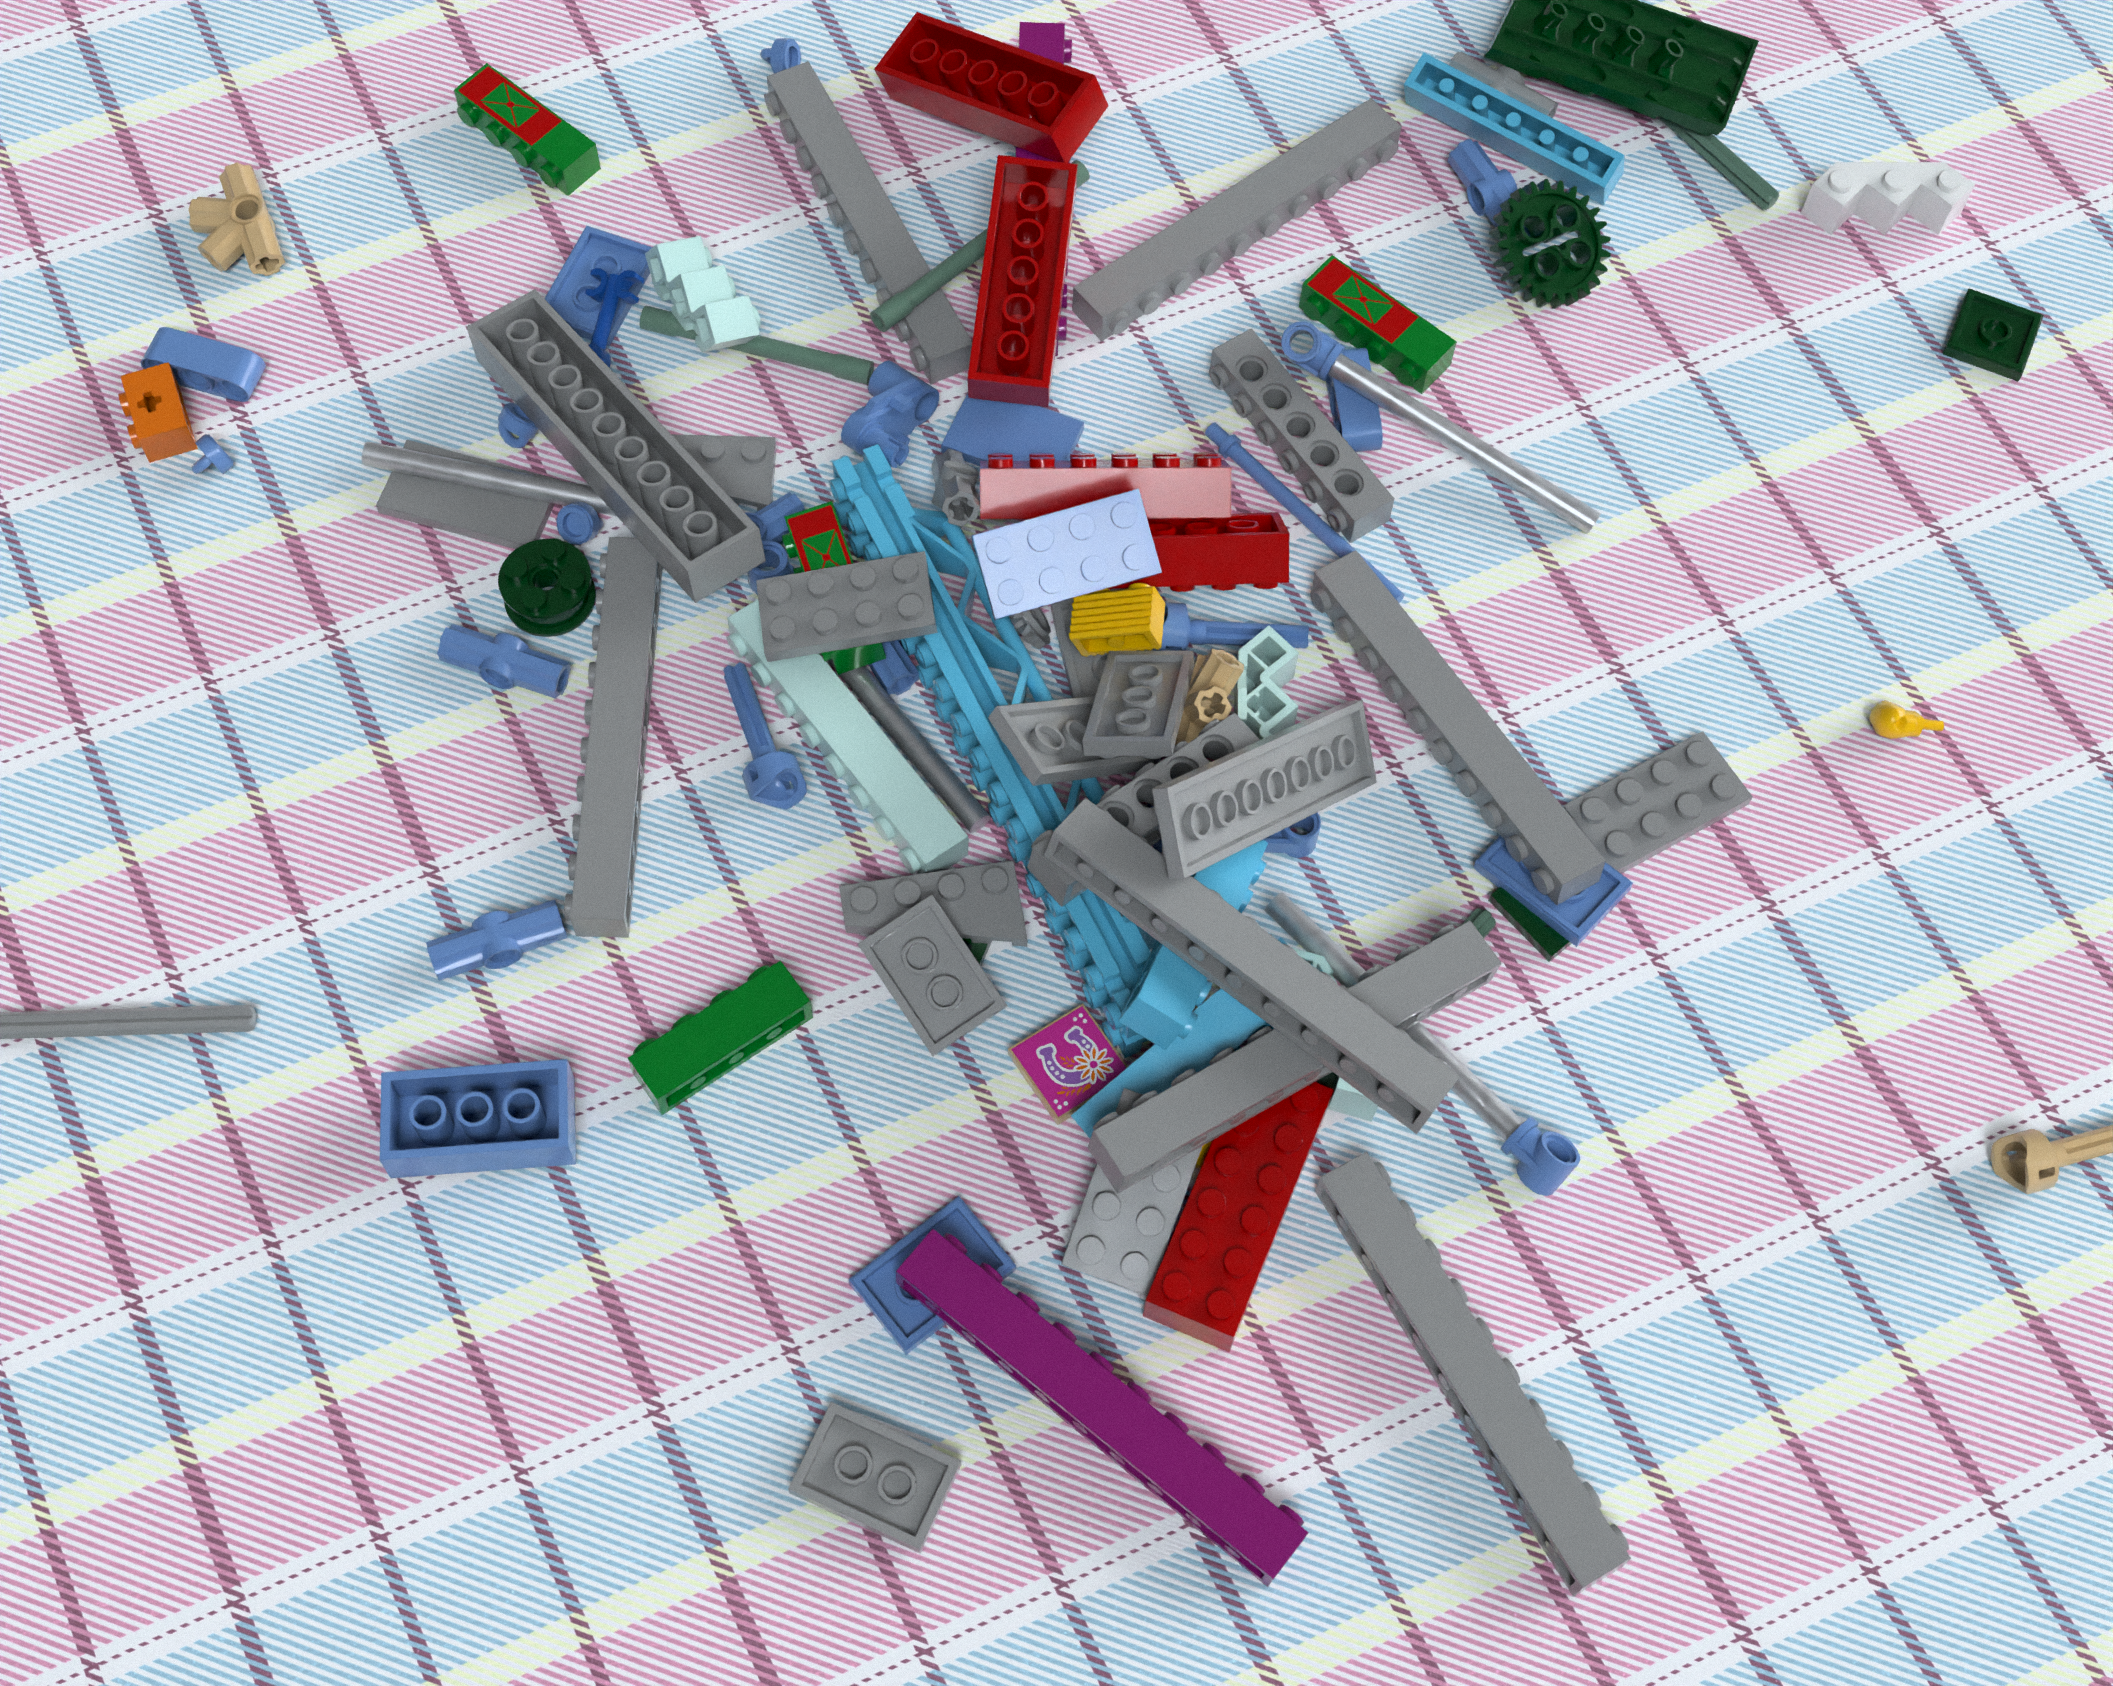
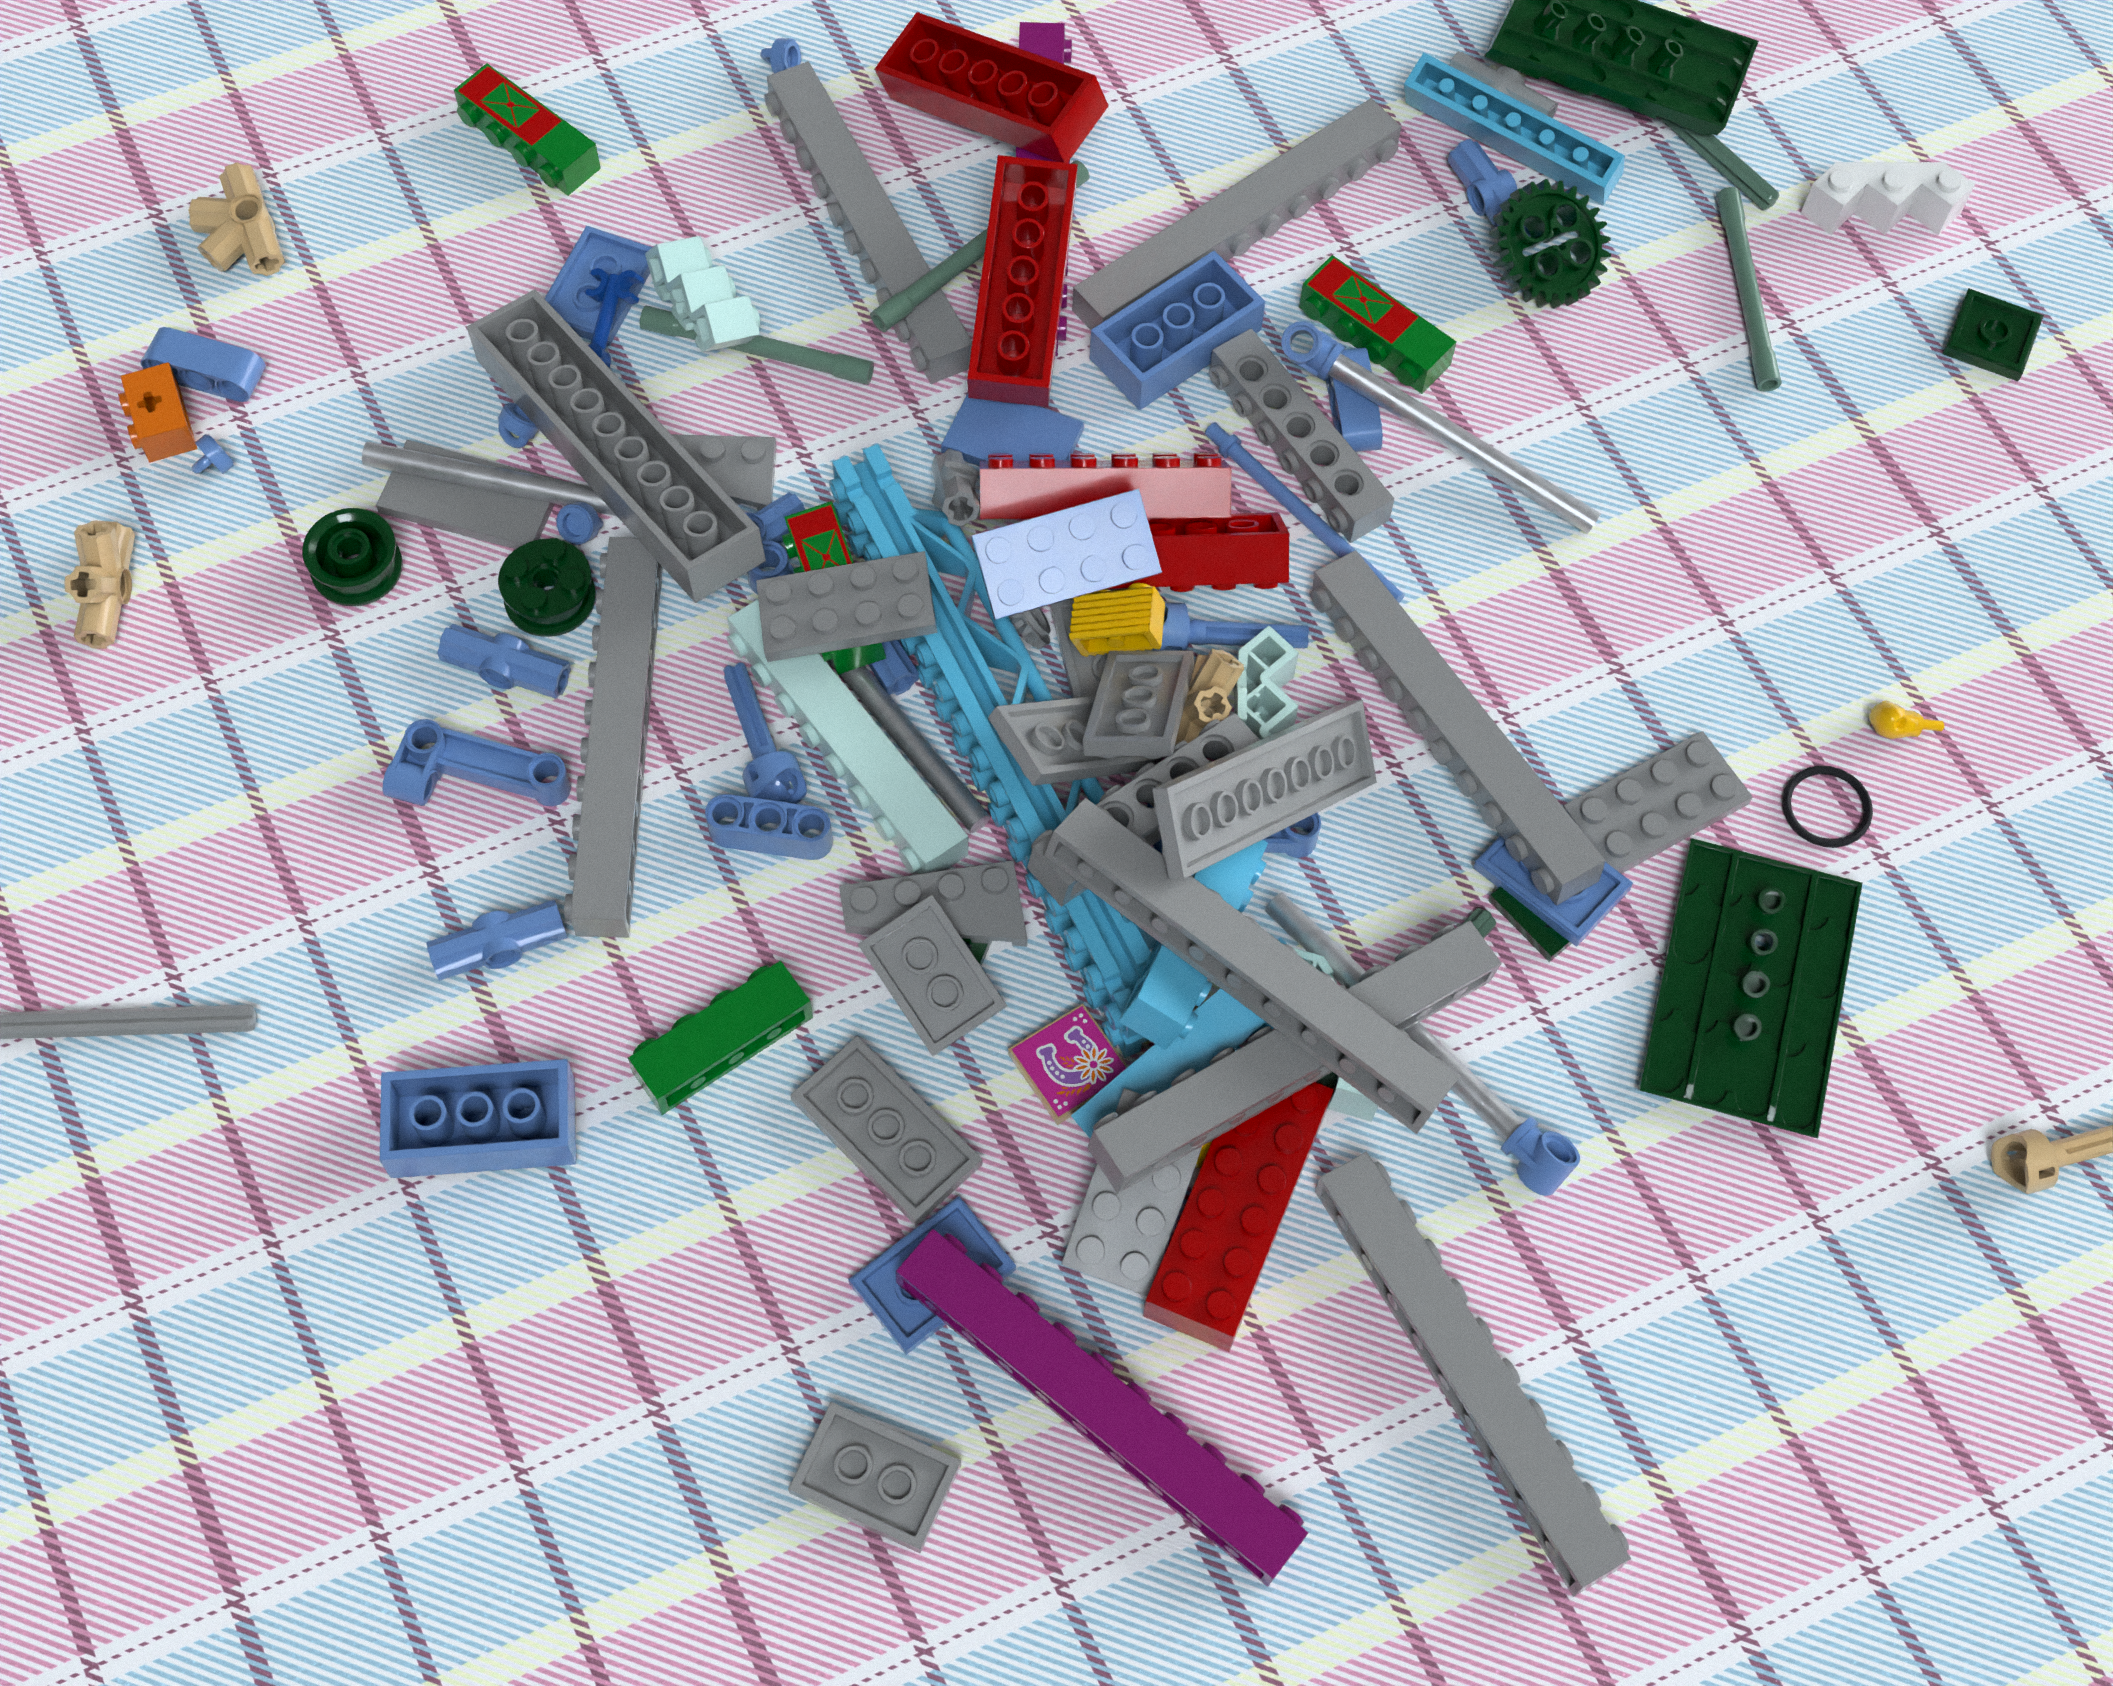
(101, 580): none -> tan piece
(356, 579): none -> dark green wheel
(416, 771): none -> medium blue piece
(755, 812): none -> medium blue beam
(886, 1130): none -> light grey plate
(897, 407): medium blue piece -> none
(1175, 329): none -> medium blue brick
(1744, 1023): none -> dark green piece
(1763, 356): none -> sand green piece
(1802, 832): none -> black tyre

